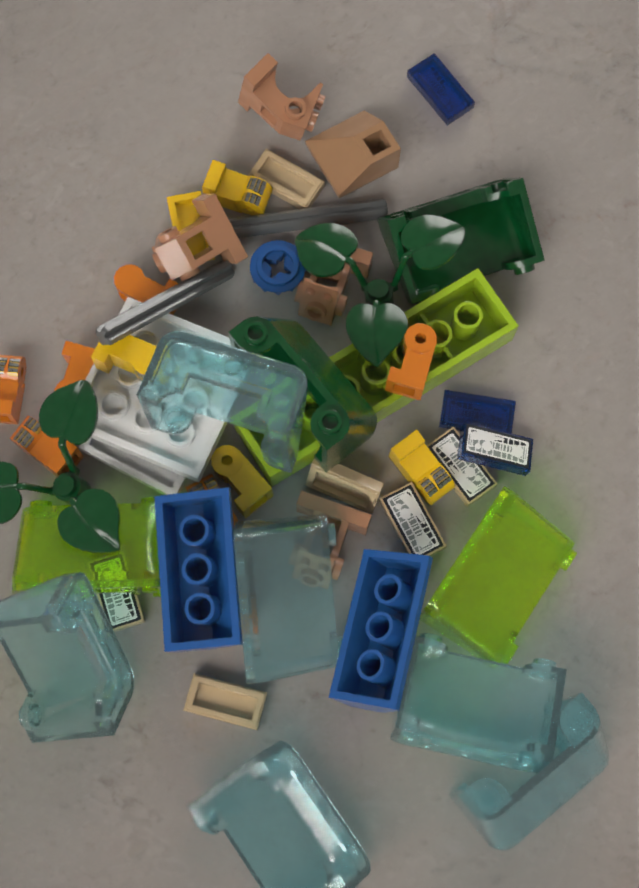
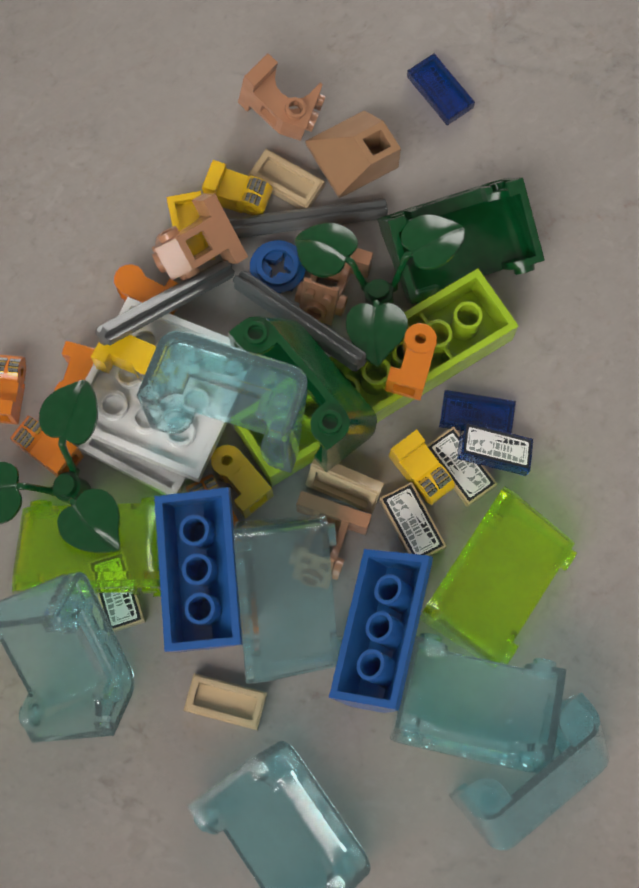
(284, 309): none -> dark grey axle

